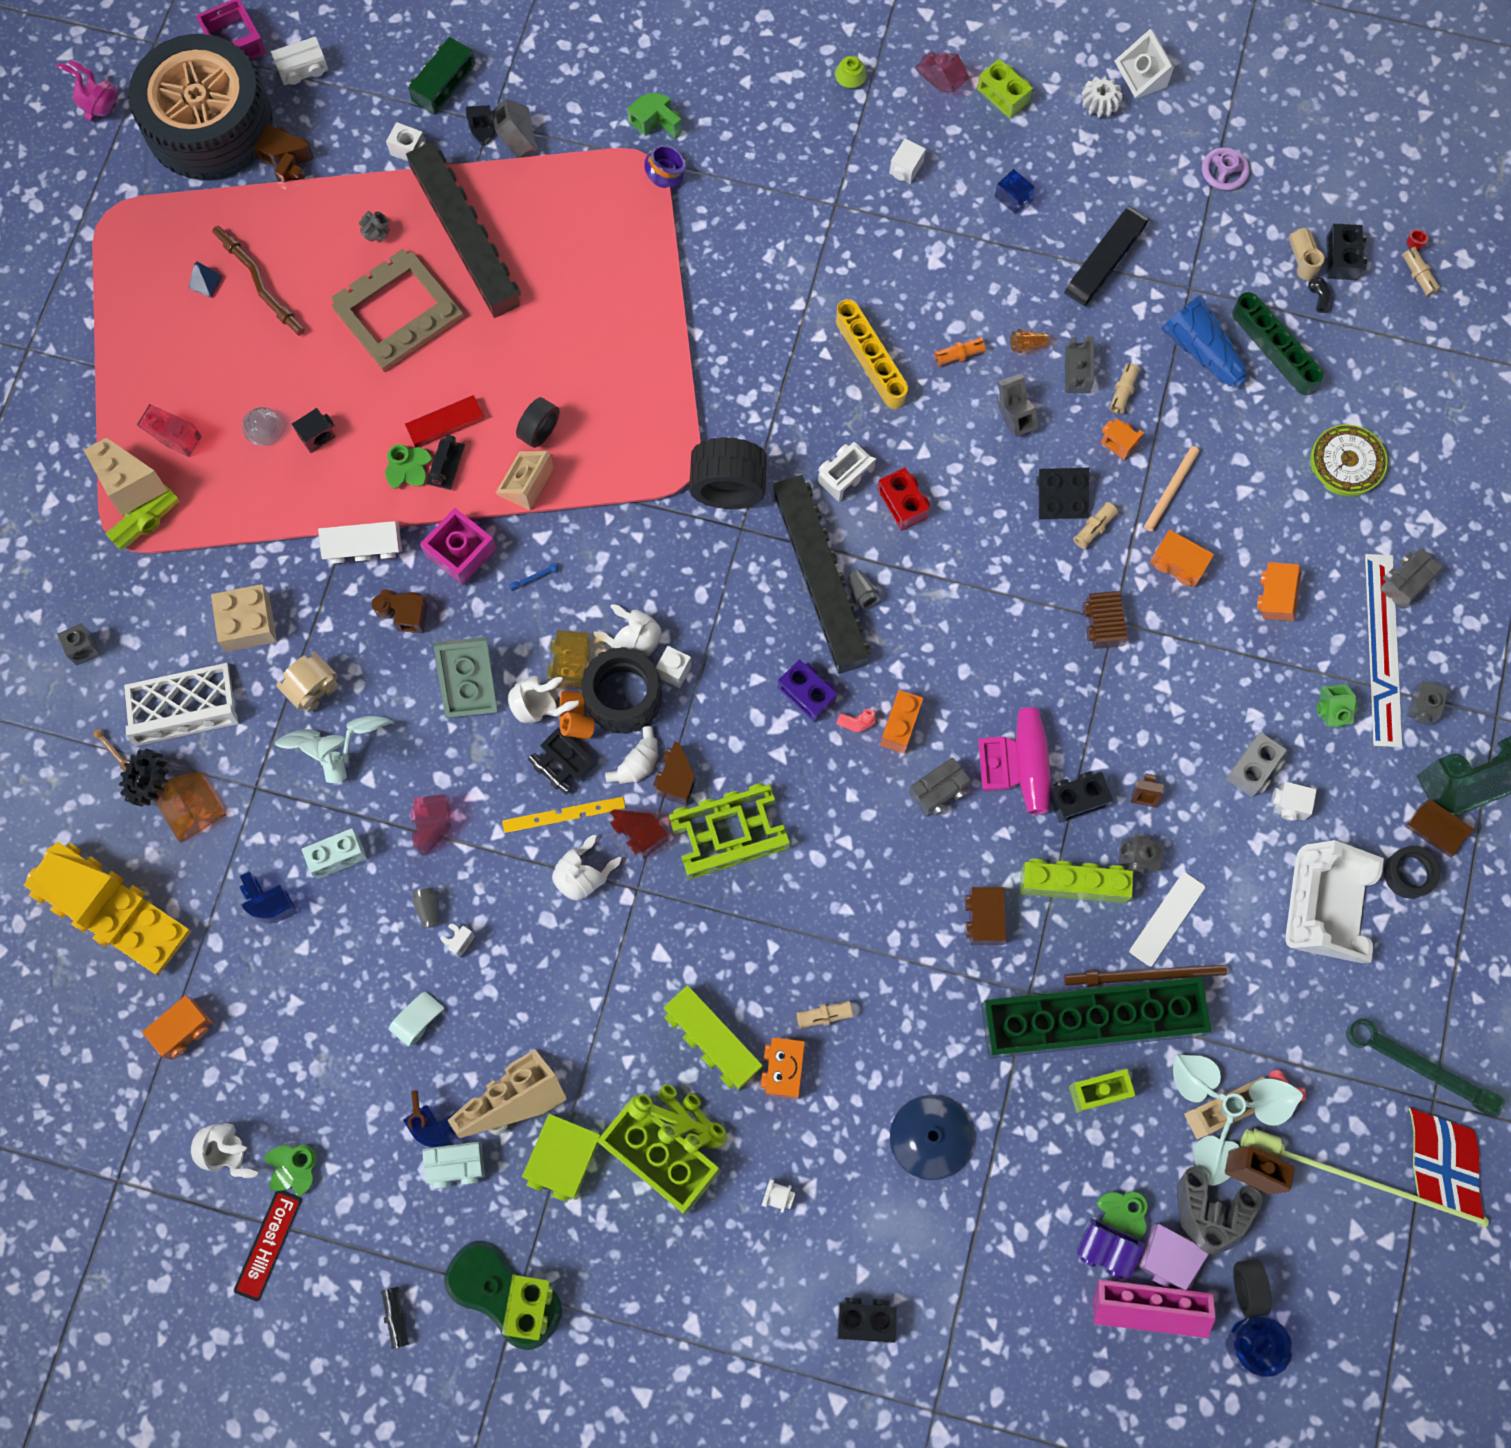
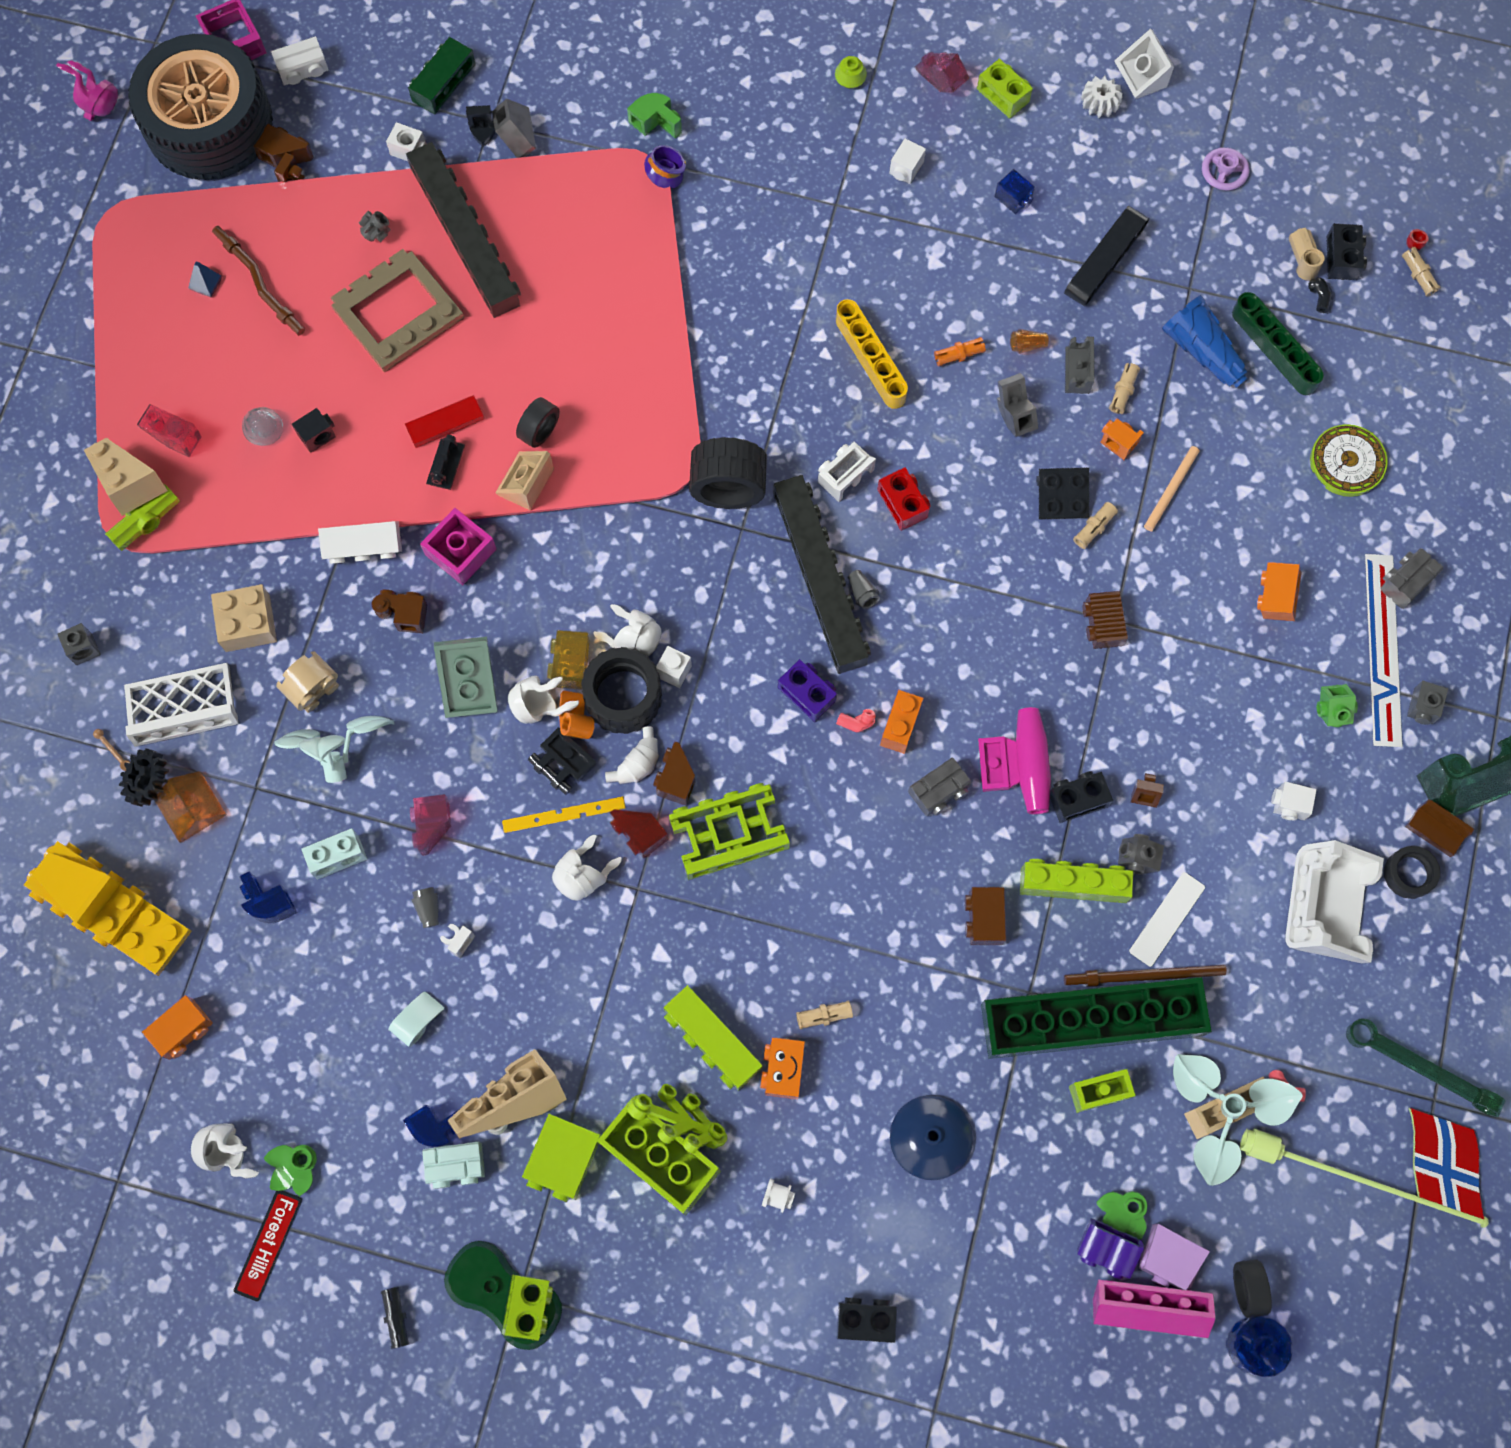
(408, 469): bright green plate -> none
(416, 1111): reddish brown hand -> none
(553, 567): blue hinge -> none
(1181, 558): orange brick -> none
(1192, 1210): dark grey connector -> none
(1253, 762): light grey brick -> none
(1259, 1170): reddish brown brick -> none

